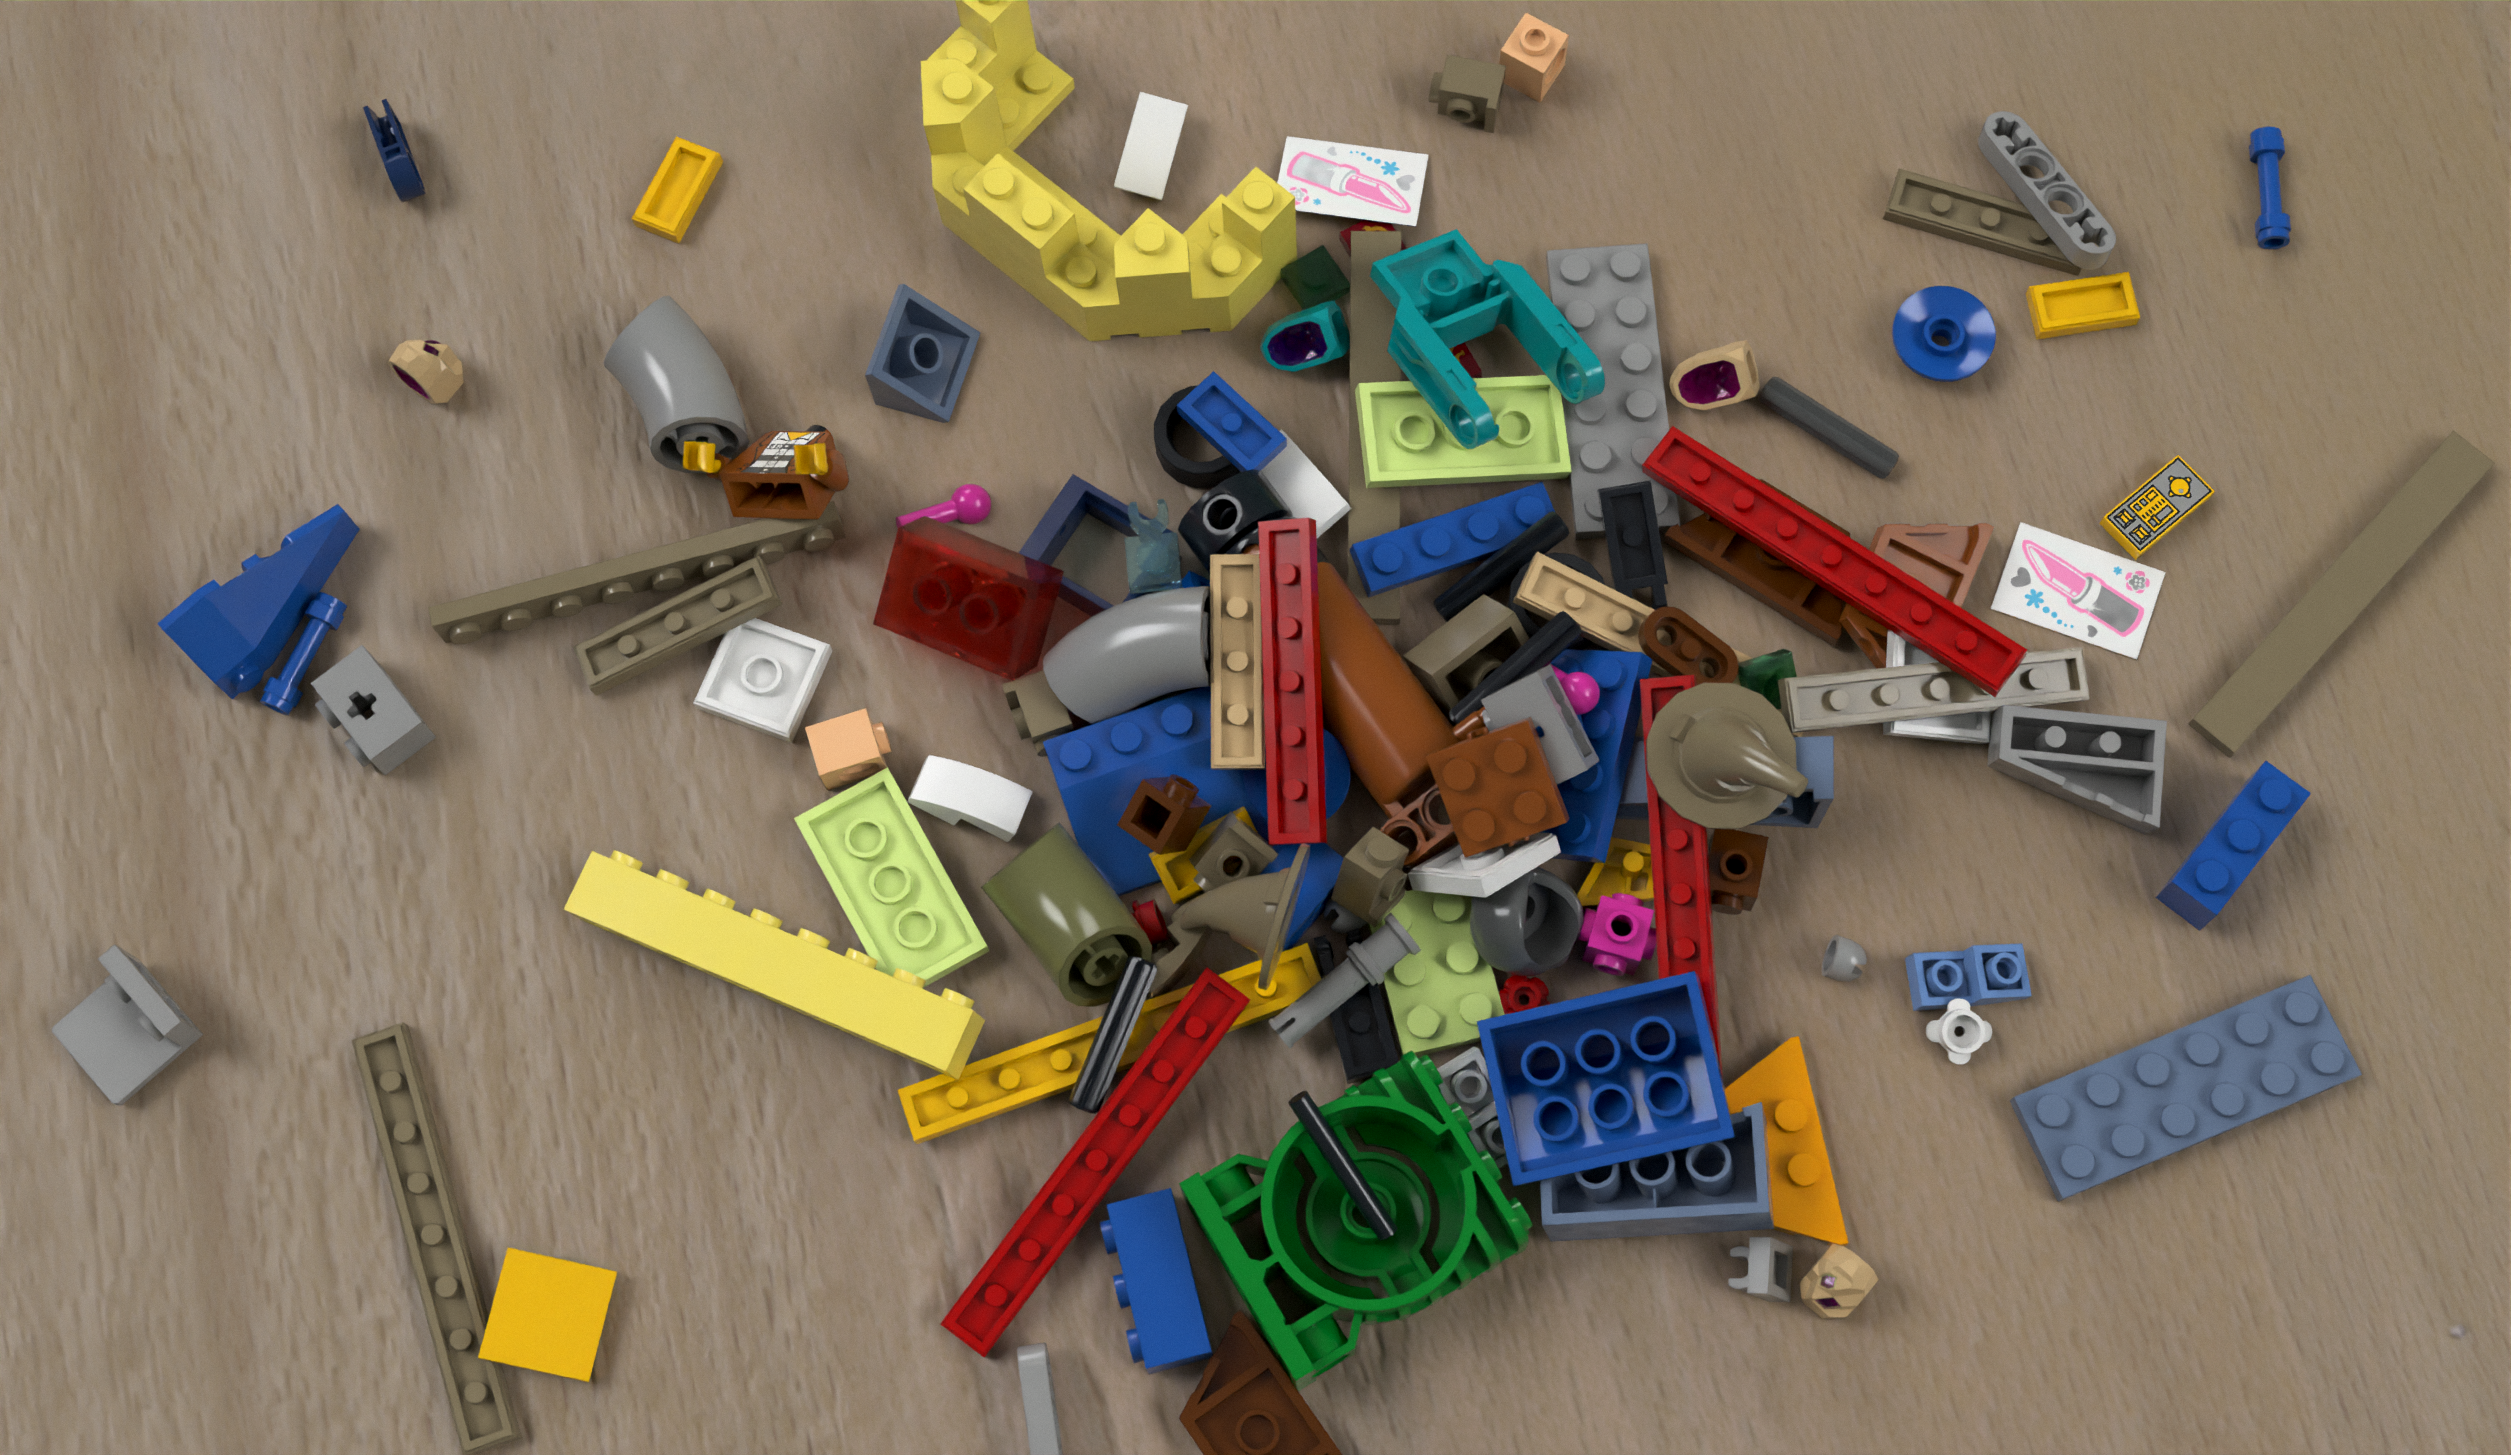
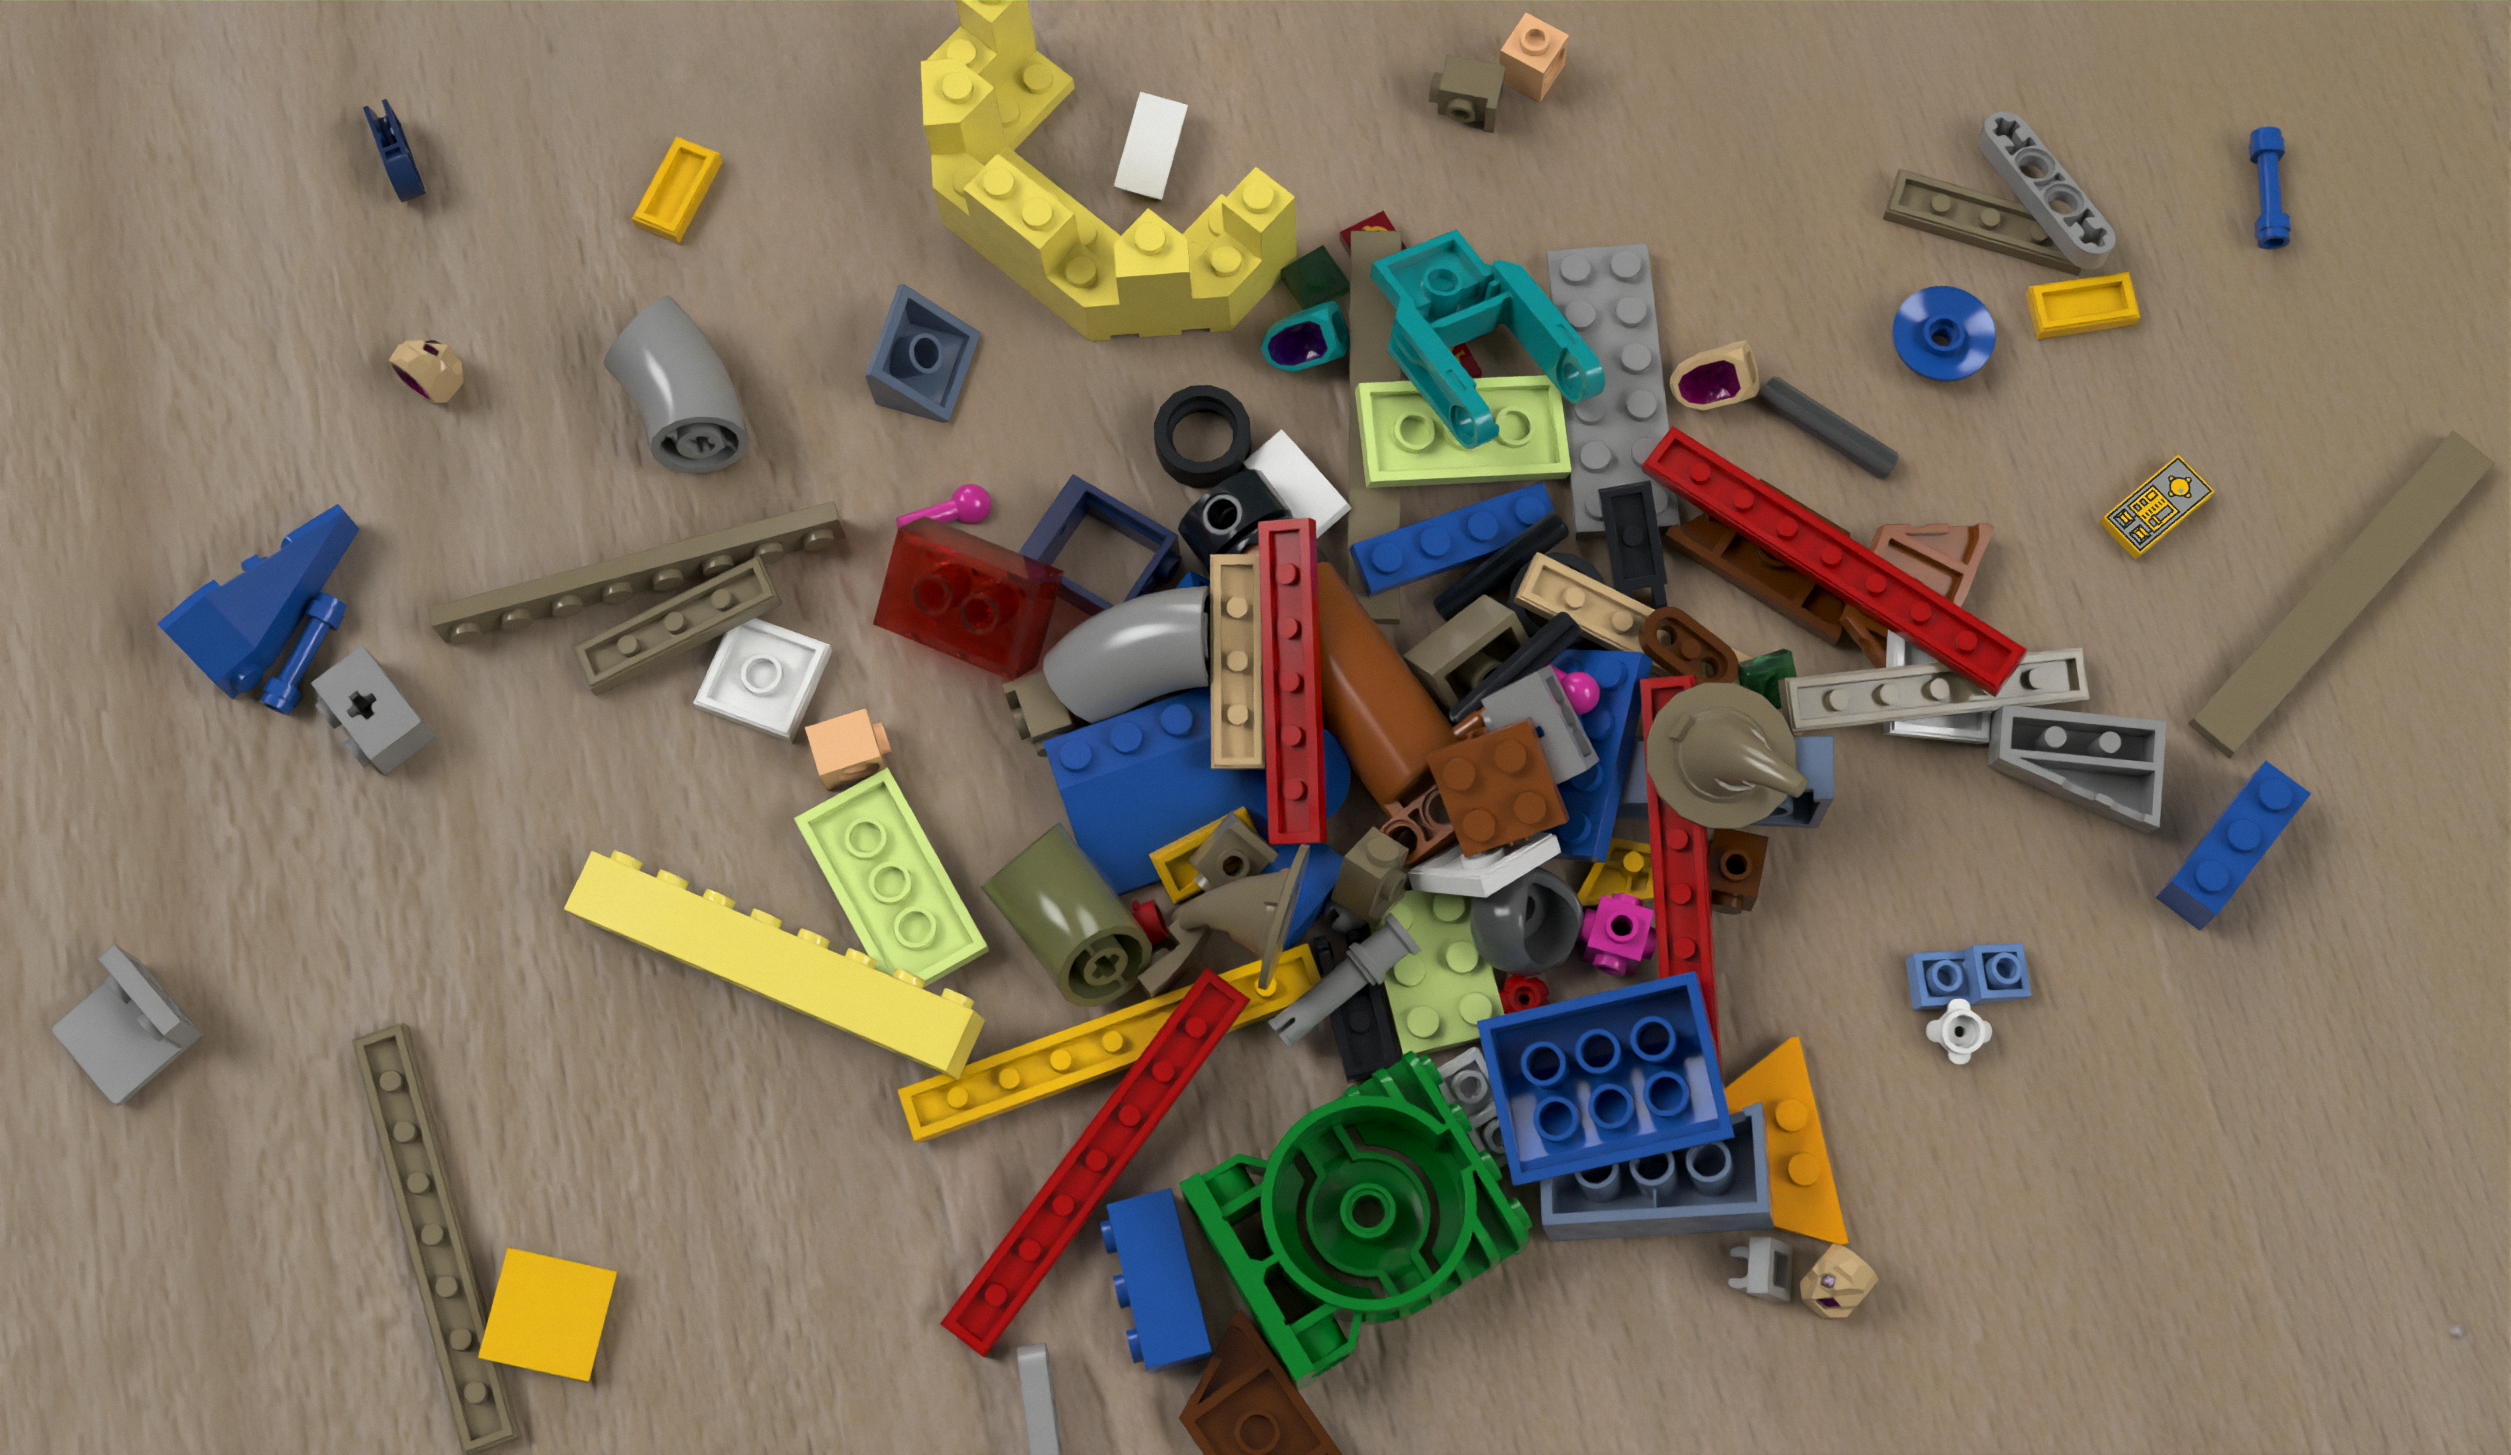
(777, 475): dark orange torso -> none
(970, 793): white slope -> none
(1113, 1034): black axle -> none
(1152, 556): clear light blue plate -> none
(1165, 814): reddish brown brick -> none
(1231, 424): blue plate -> none
(1342, 1165): black bar -> none
(1353, 180): white sticker -> none
(1841, 959): light grey hinge -> none
(2078, 590): white sticker -> none
(2184, 1088): sand blue plate -> none

